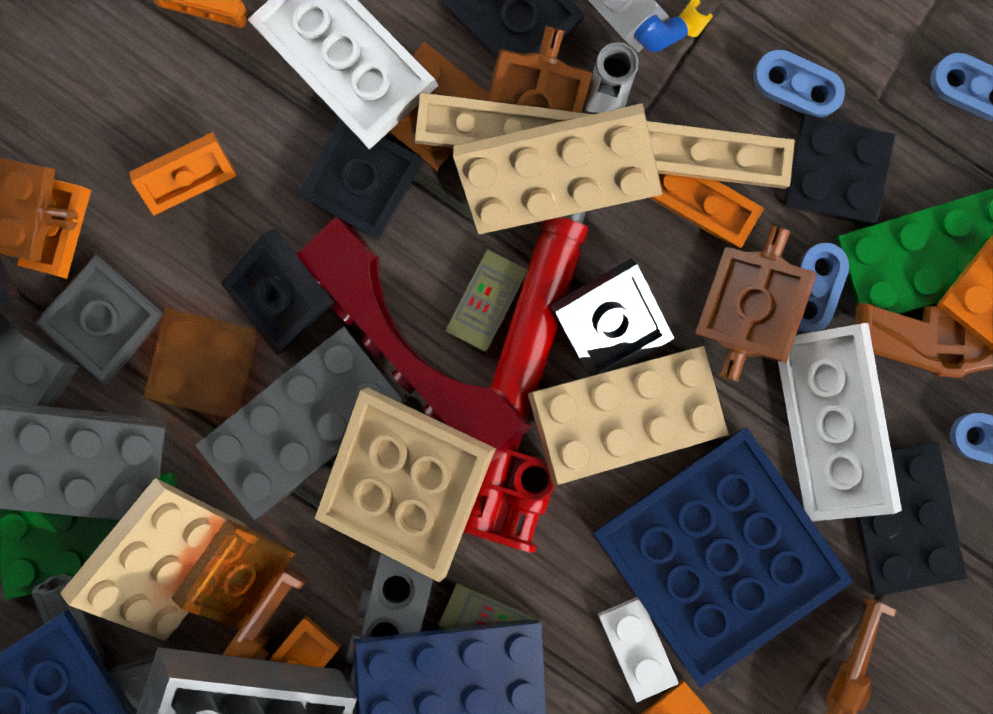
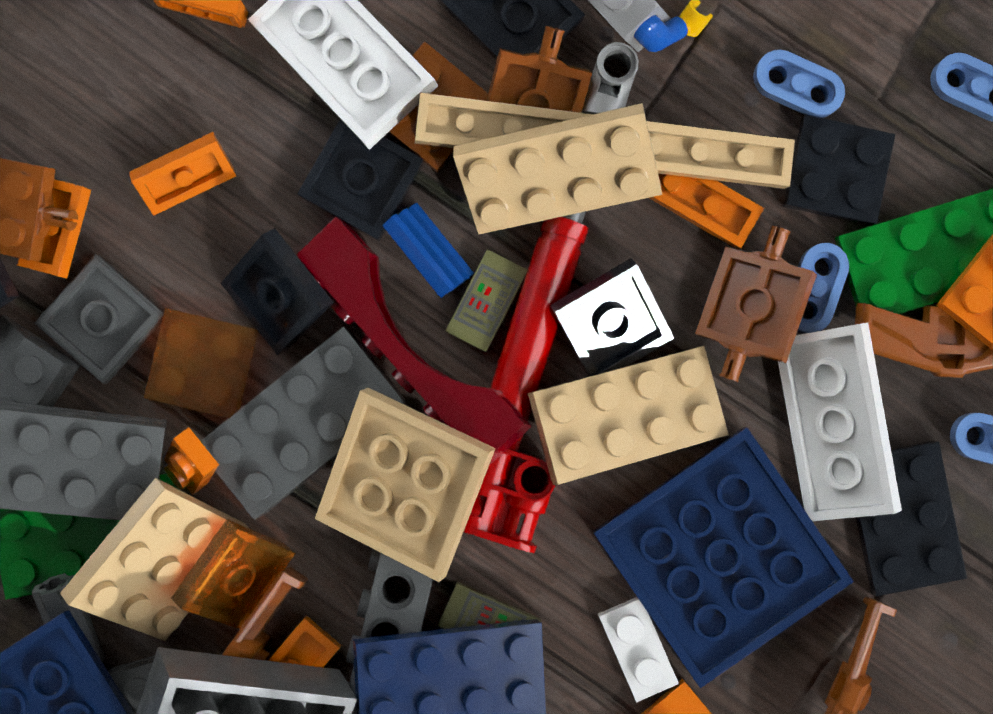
(189, 462): none -> orange plate
(428, 249): none -> blue tile

